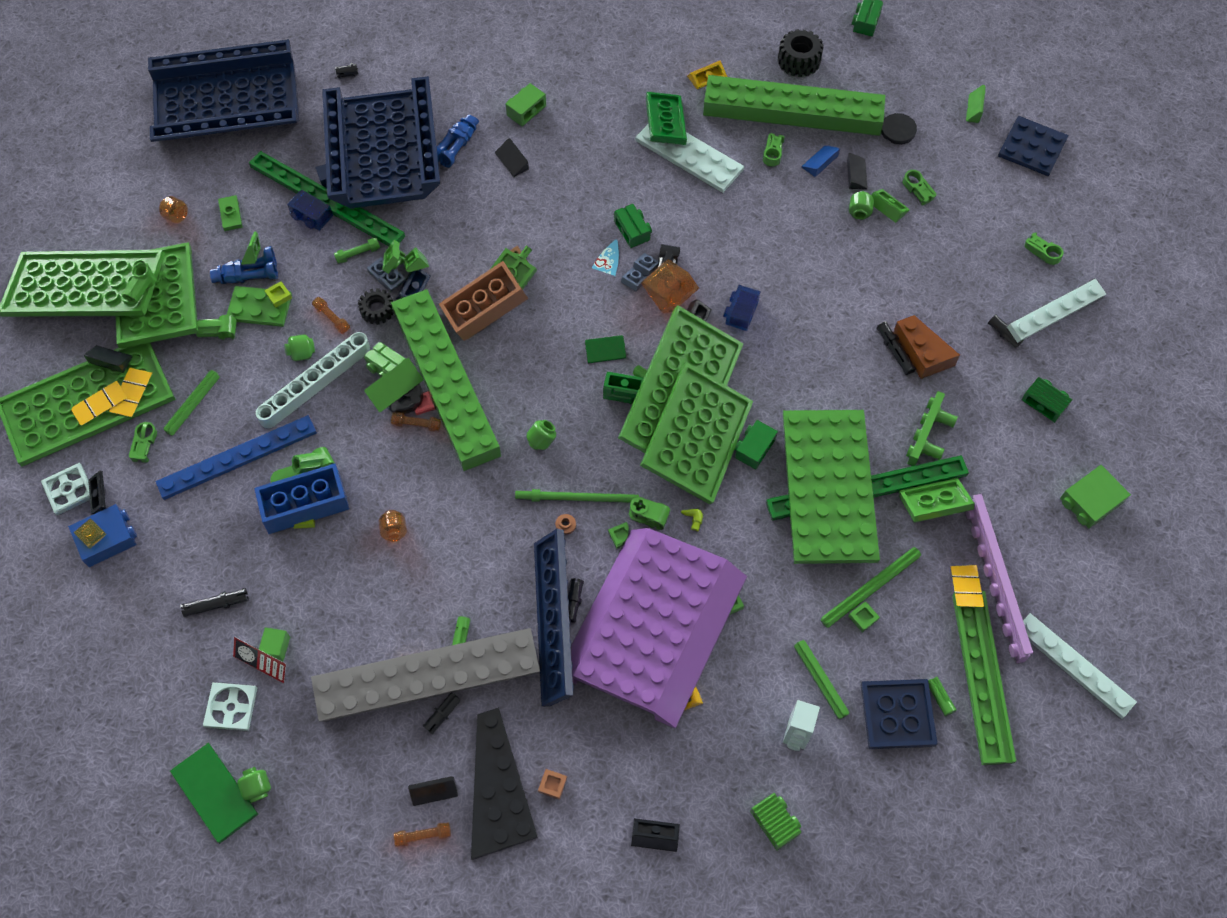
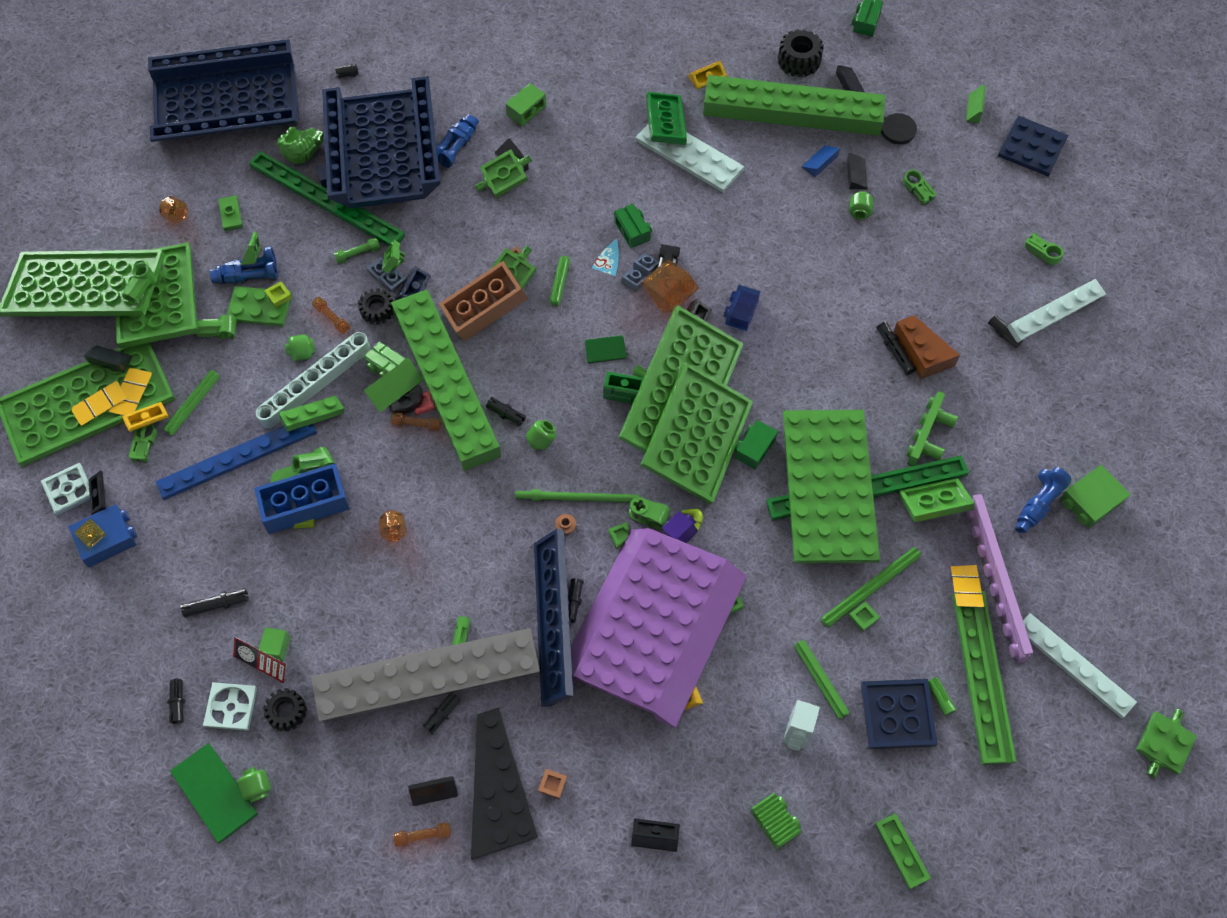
(145, 416): none -> yellow slope
(176, 701): none -> black axle
(280, 698): none -> black tyre
(300, 145): none -> bright green piece
(310, 210): clear blue brick -> none
(311, 413): none -> bright green plate
(415, 261): bright green slope -> none
(503, 173): none -> bright green plate
(505, 411): none -> black pin
(559, 281): none -> bright green axle
(680, 527): none -> dark purple brick
(773, 148): bright green piece -> none
(848, 79): none -> black slope
(889, 205): bright green slope -> none
(902, 851): none -> bright green plate
(1036, 508): none -> blue piece
(1047, 399): green brick -> none
(1166, 743): none -> bright green plate

